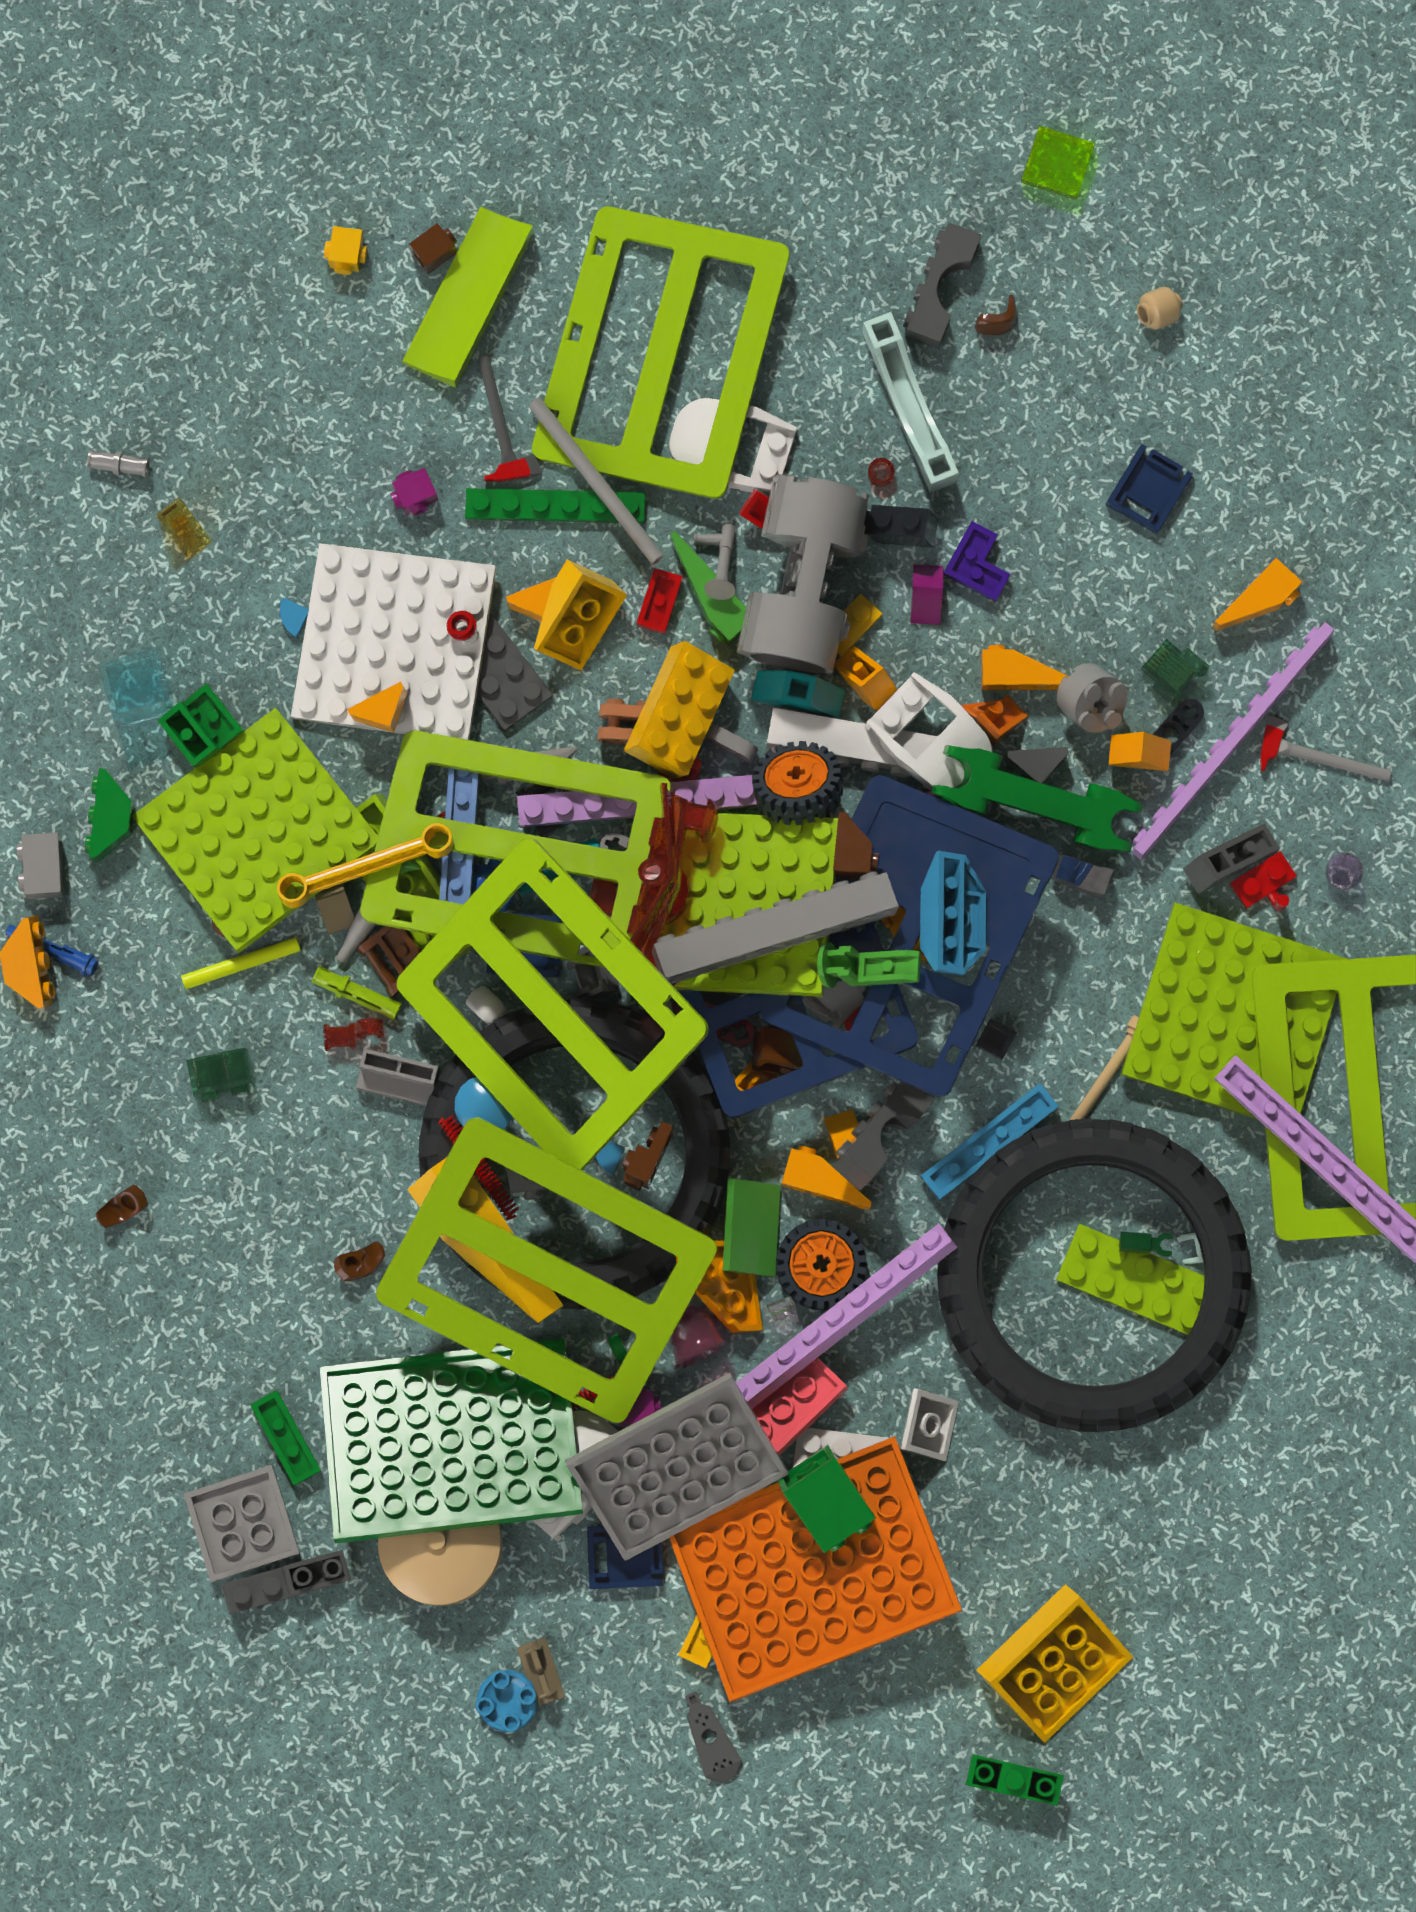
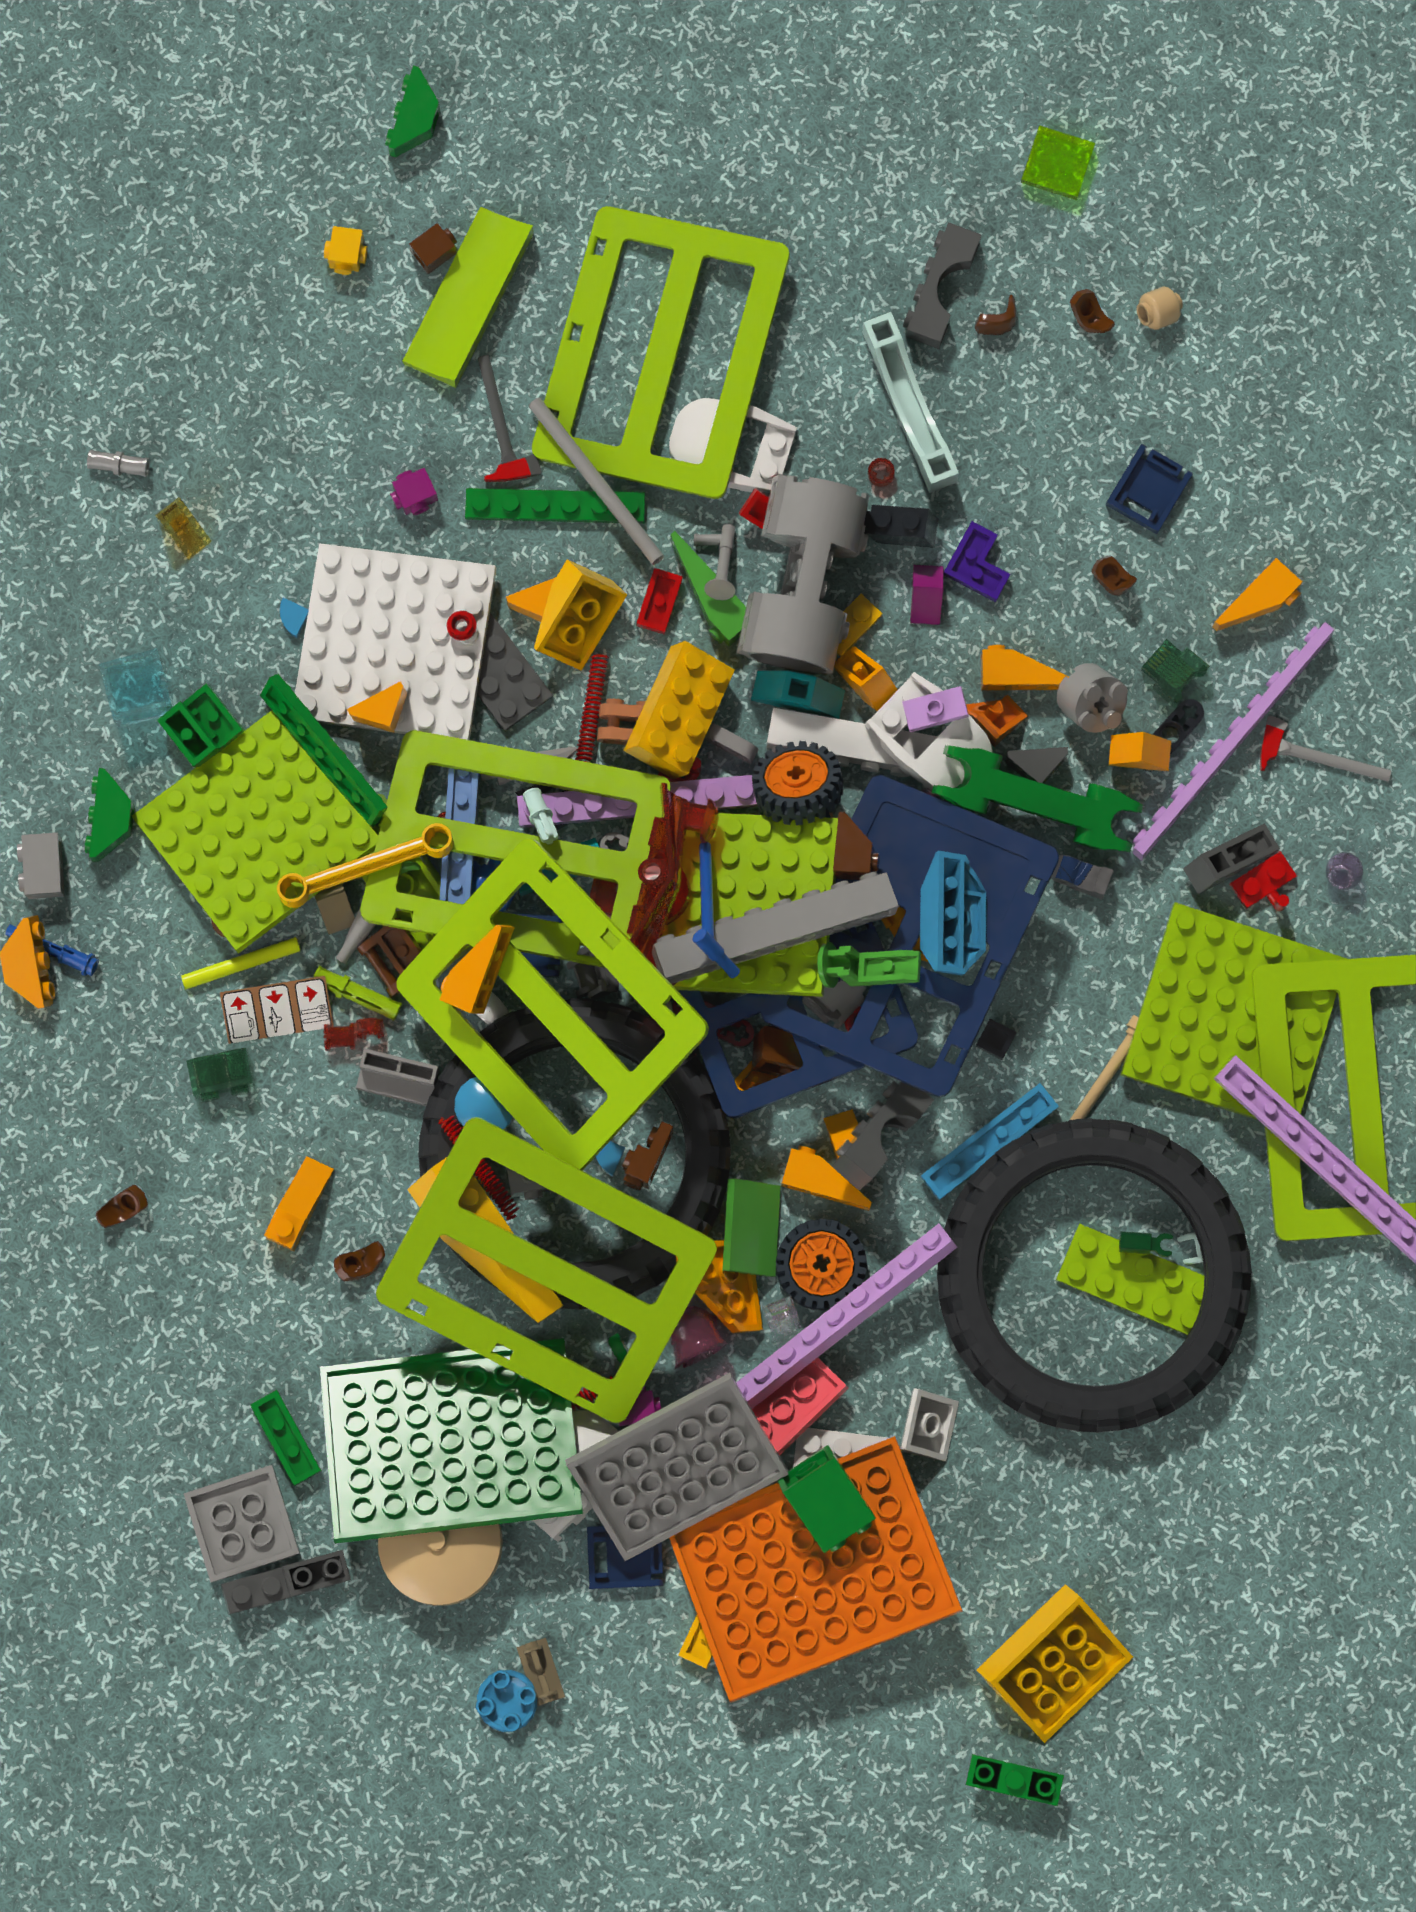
(276, 1009): none -> sticker
(298, 1204): none -> light orange slope
(323, 749): none -> green plate
(414, 115): none -> green slope
(474, 976): none -> light orange slope
(540, 815): none -> light aqua axle
(591, 706): none -> red piece
(705, 937): none -> blue bar
(712, 1752): dark grey piece -> none
(935, 709): none -> lavender plate
(1089, 313): none -> reddish brown hair
(1113, 576): none -> reddish brown hair

